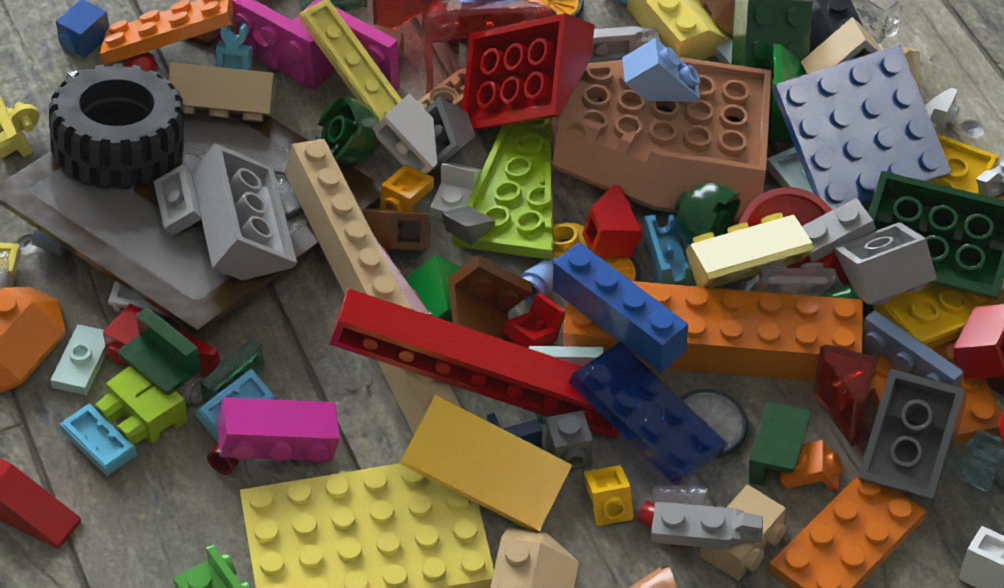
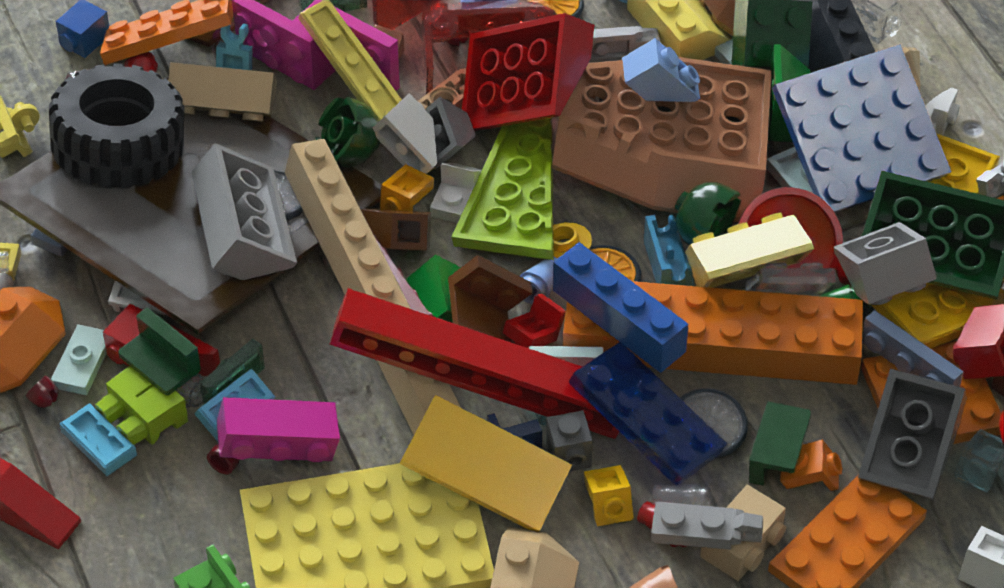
(43, 393): none -> dark red hinge
(177, 200): light grey plate -> none
(467, 223): dark grey slope -> none
(612, 227): red slope -> none
(837, 228): light grey plate -> none
(843, 45): tan brick -> none
(845, 388): clear red slope -> none

